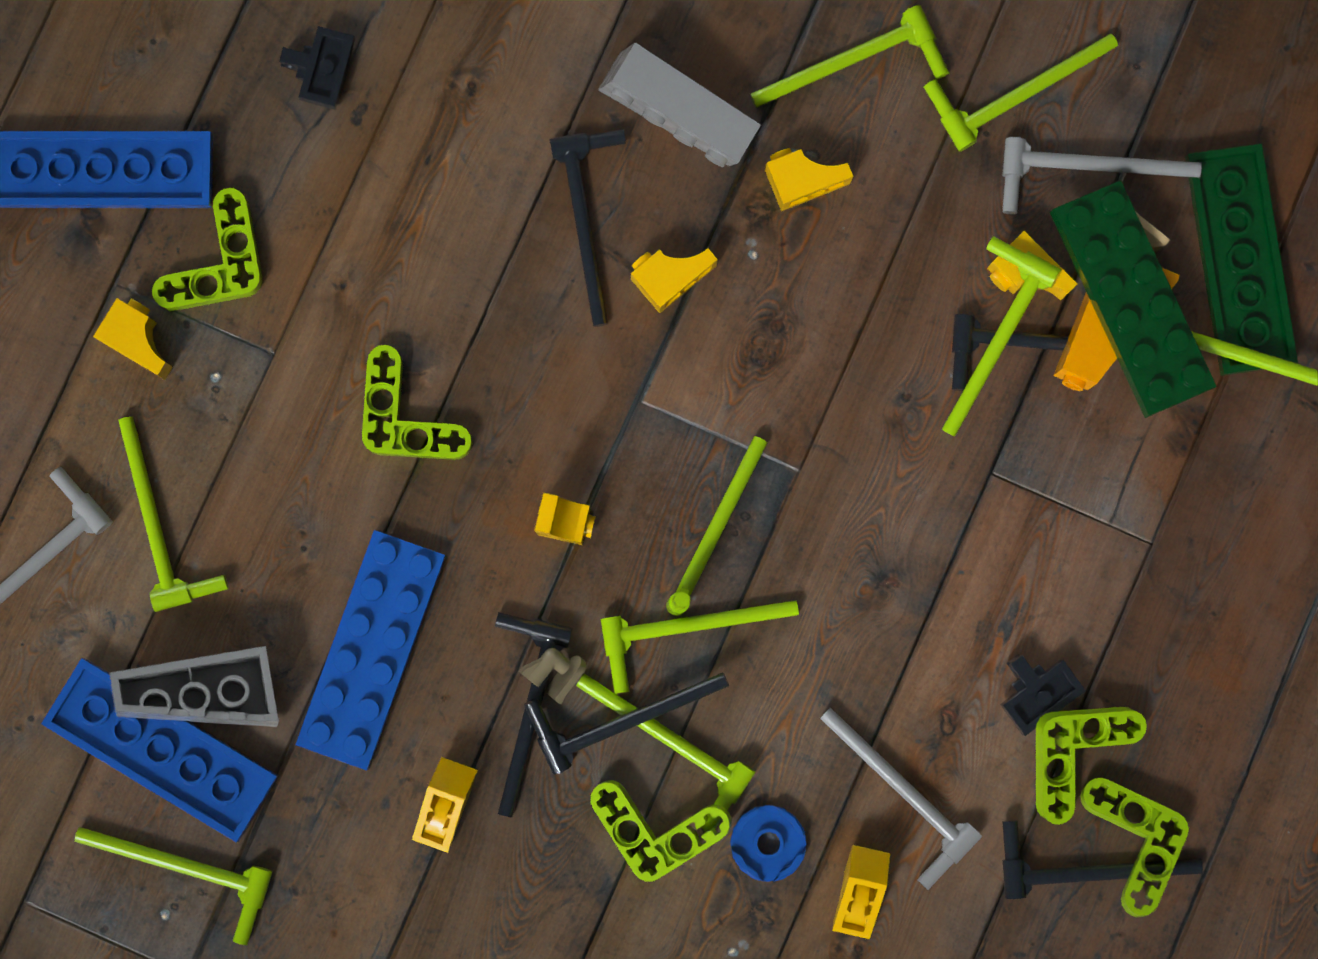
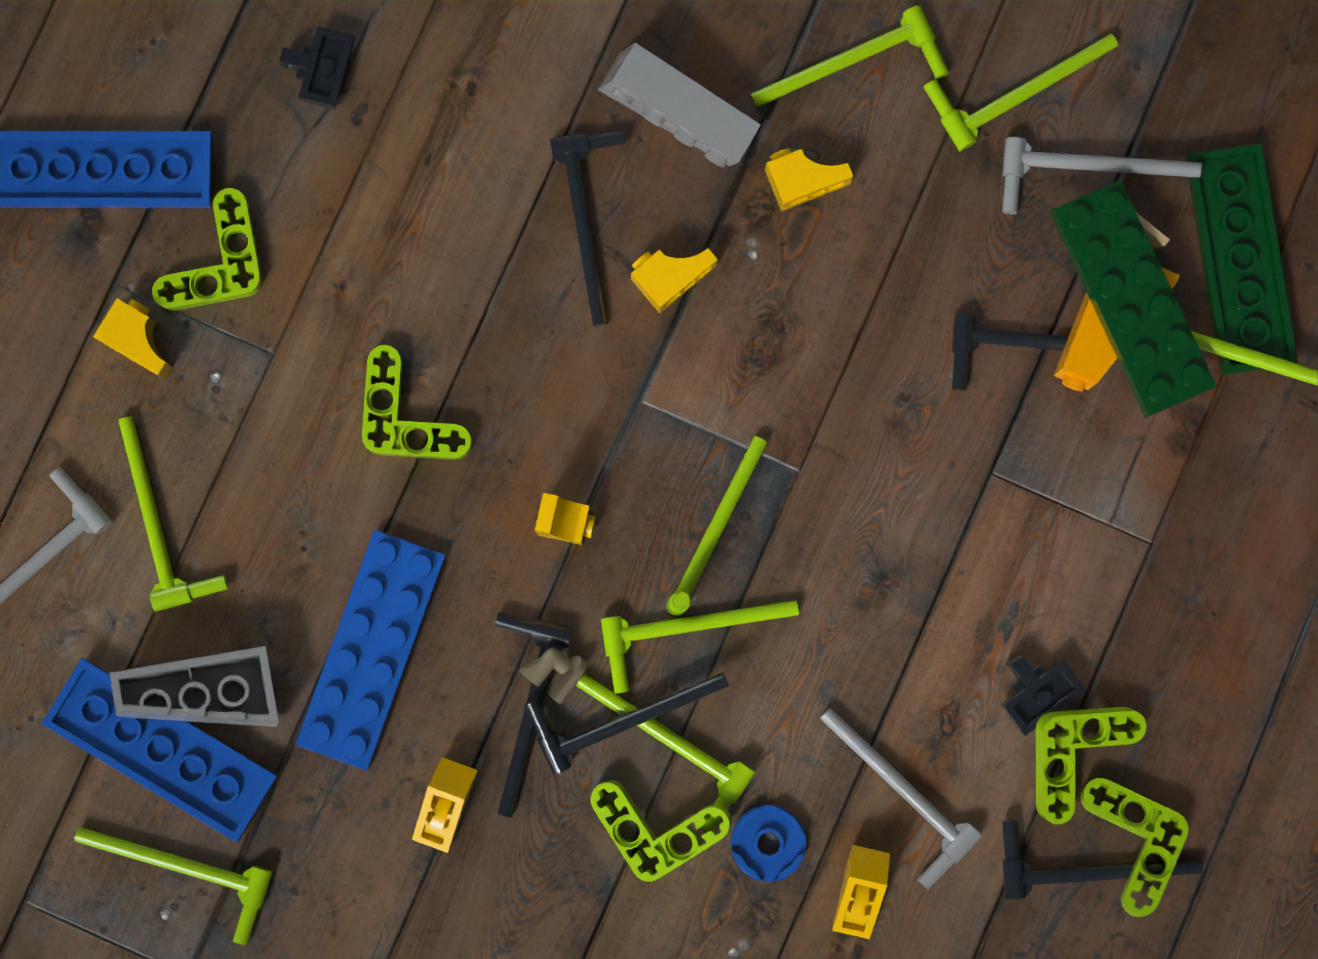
(1007, 276): yellow arch -> none
(1037, 275): lime bar -> none

